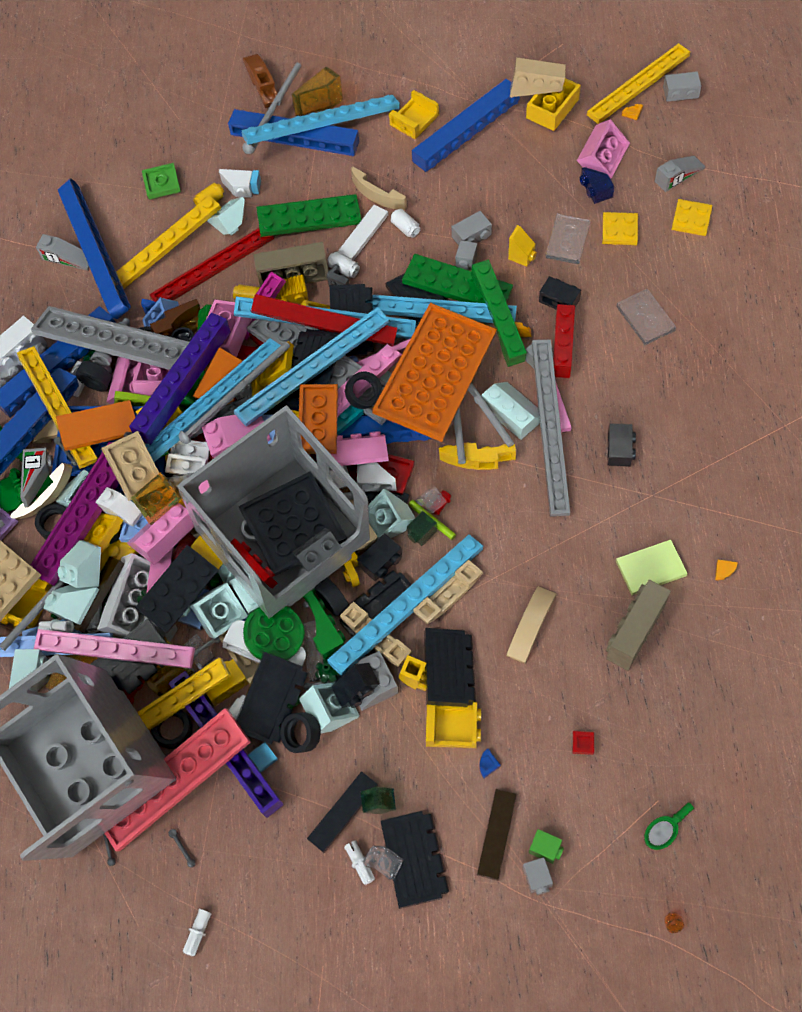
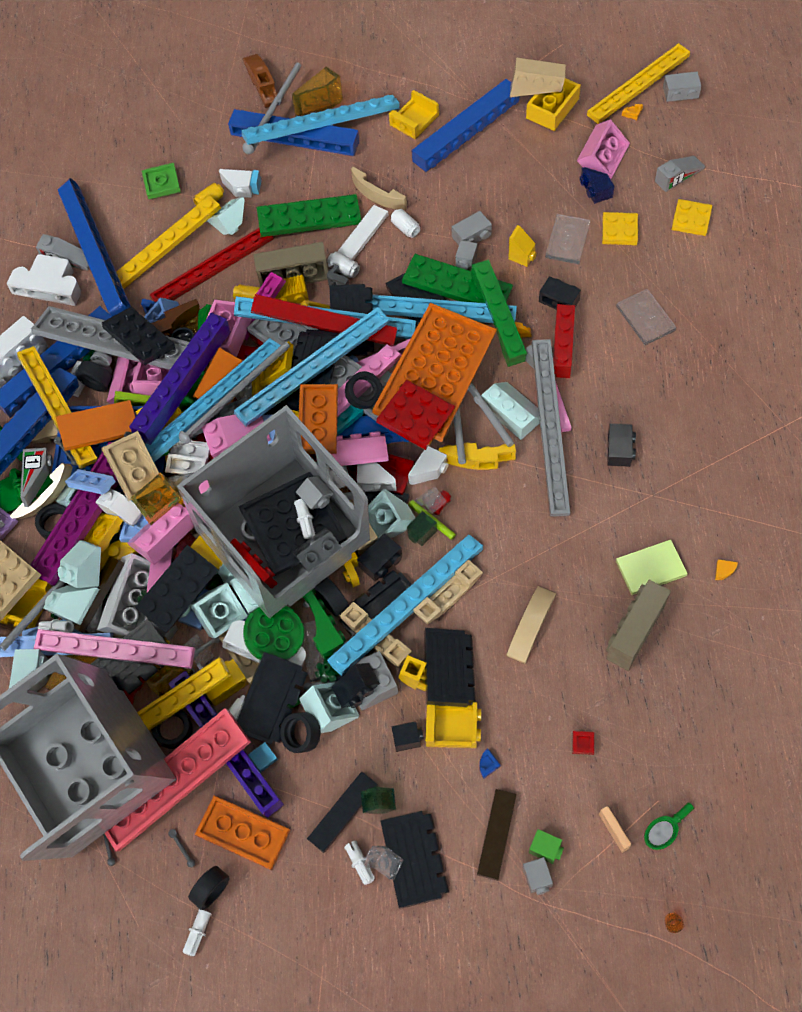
(47, 280): none -> white brick
(90, 481): none -> light blue plate
(138, 335): none -> black plate
(208, 887): none -> black tyre
(242, 832): none -> orange tile
(304, 519): none -> white axle
(314, 492): none -> light grey brick
(407, 736): none -> black brick
(415, 414): none -> red plate
(428, 466): none -> white slope
(615, 829): none -> light nougat tile

